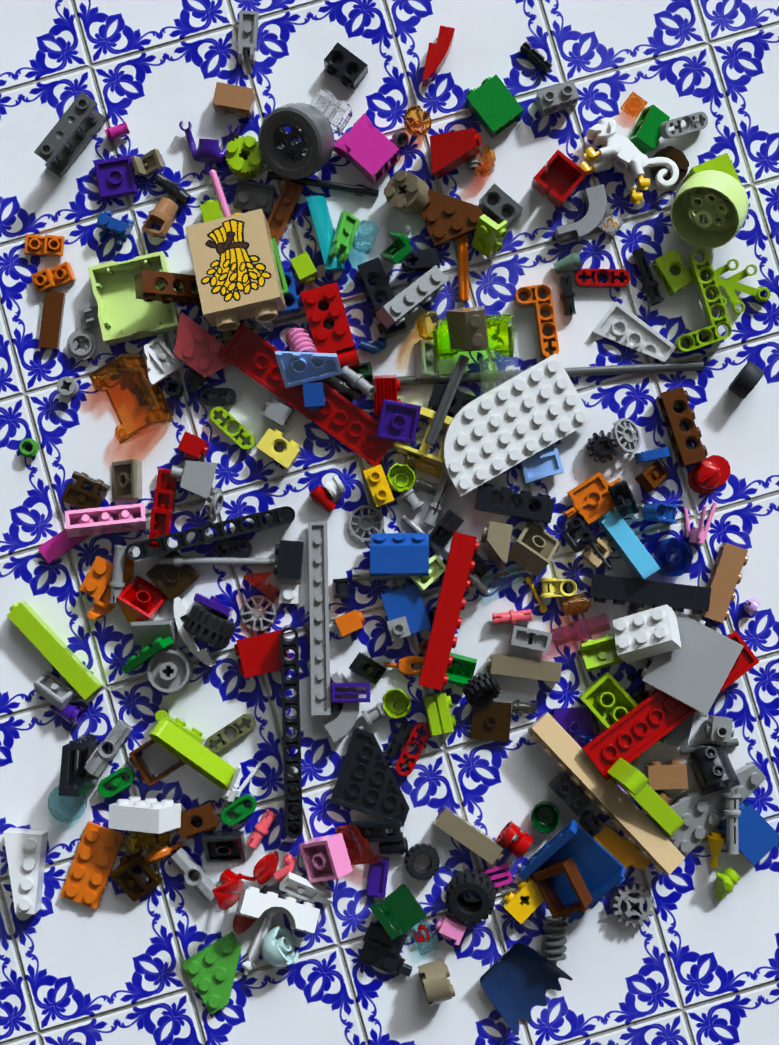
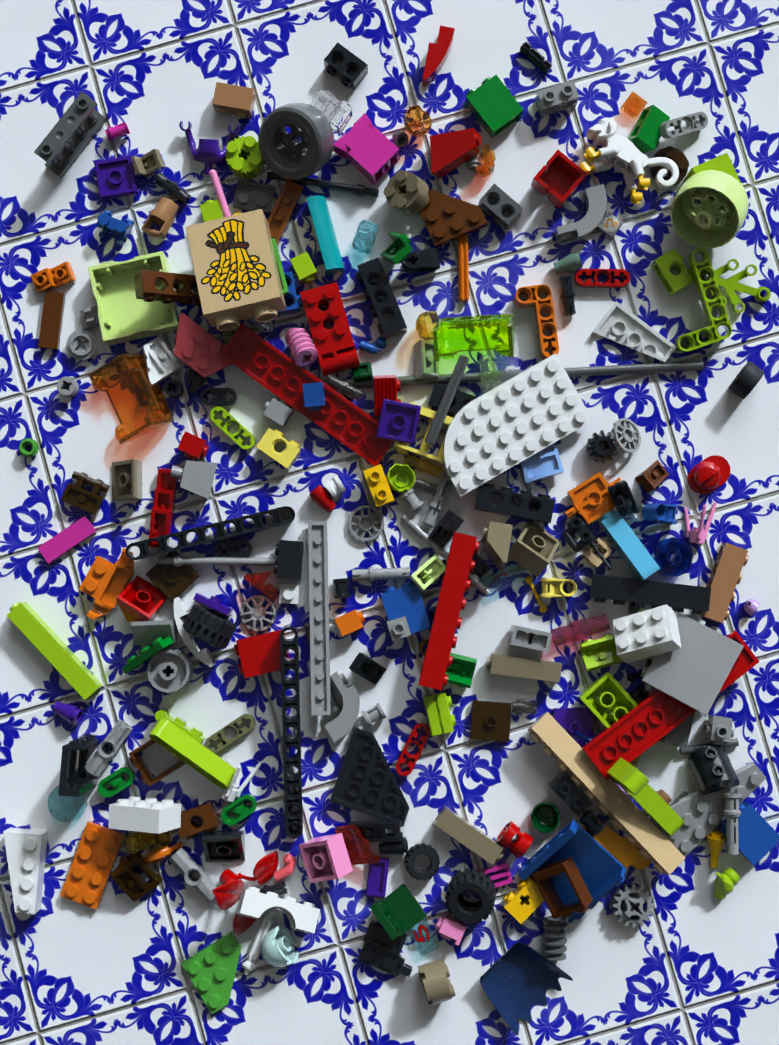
(44, 245): orange slope -> none
(54, 690): light grey slope -> none
(105, 520): bright pink brick -> none
(117, 573): light grey pin -> none
(214, 502): light grey gear -> none
(247, 35): light grey hinge -> none
(261, 829): coral pin -> none
(305, 890): white hinge -> none
(306, 366): light blue wing -> none
(344, 236): bright green hinge -> none
(346, 692): dark purple tile -> none
(358, 381): light grey pin -> none
(396, 703): lime hair -> none
(399, 554): blue slope -> none
(399, 739): black pin -> none
(404, 665): orange hand -> none
(413, 295): light grey brick -> none
(467, 328): dark tan slope -> none
(481, 689): black tyre -> none
(489, 236): lime bracket -> none
(511, 617): coral pin -> none
(576, 604): clear orange brick -> none
(649, 286): black pin -> none
(652, 455): blue beam -> none
(666, 775): medium nougat brick -> none
(672, 419): reddish brown brick -> none

